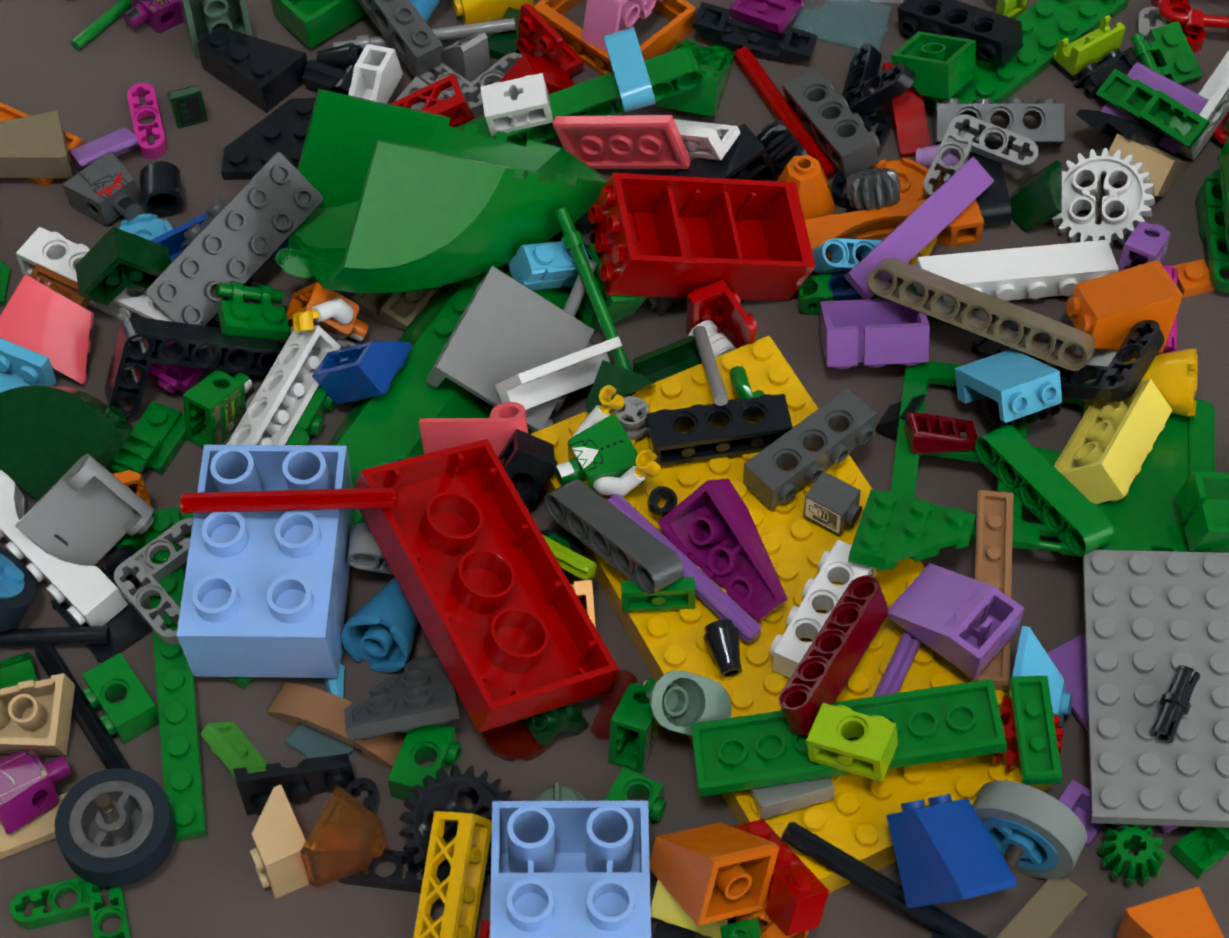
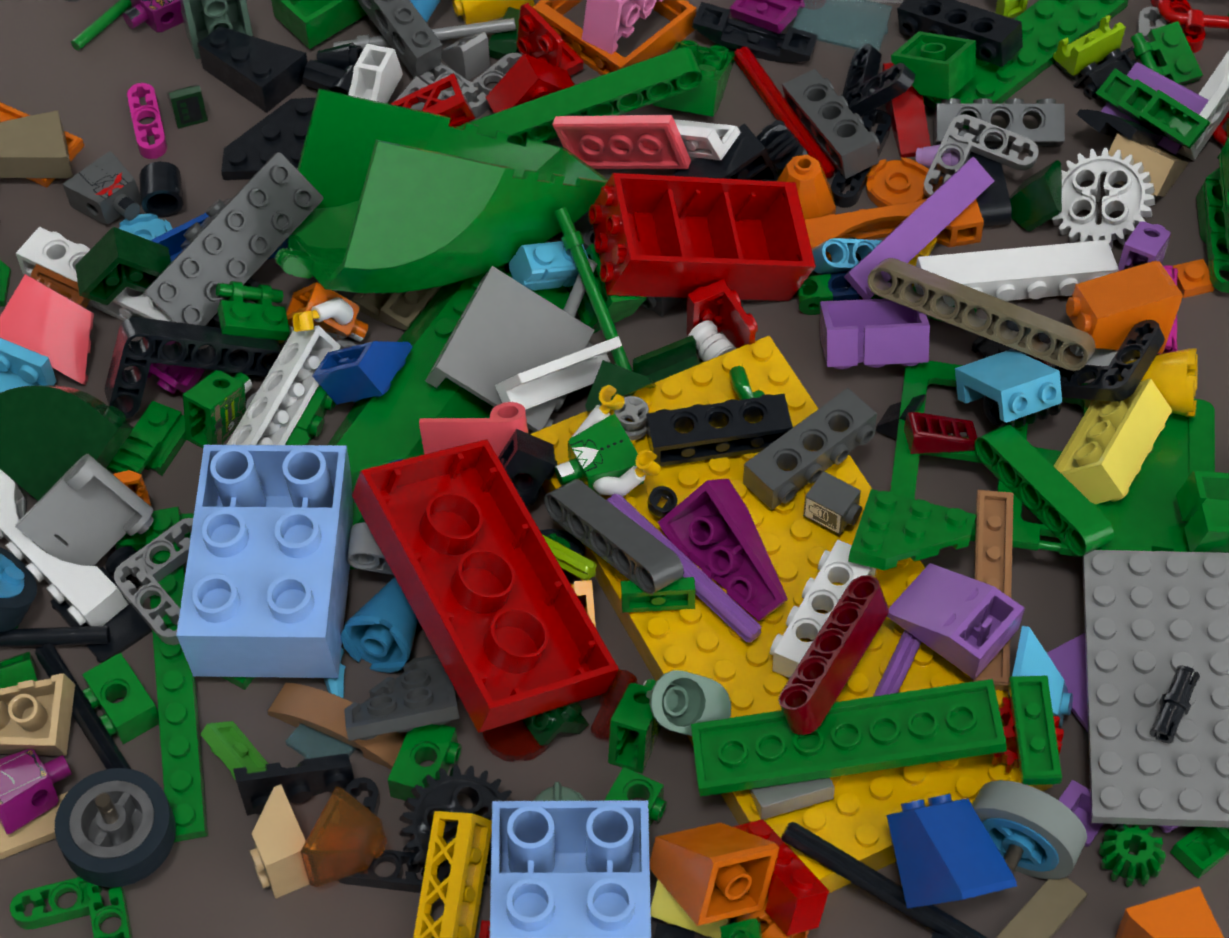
(117, 142): medium lavender slope -> none
(289, 500): red axle -> none
(516, 104): white brick -> none
(629, 69): medium azure beam -> none
(710, 366): light grey bar -> none
(724, 645): black cone -> none
(866, 756): lime brick -> none
(873, 188): dark grey gear -> none

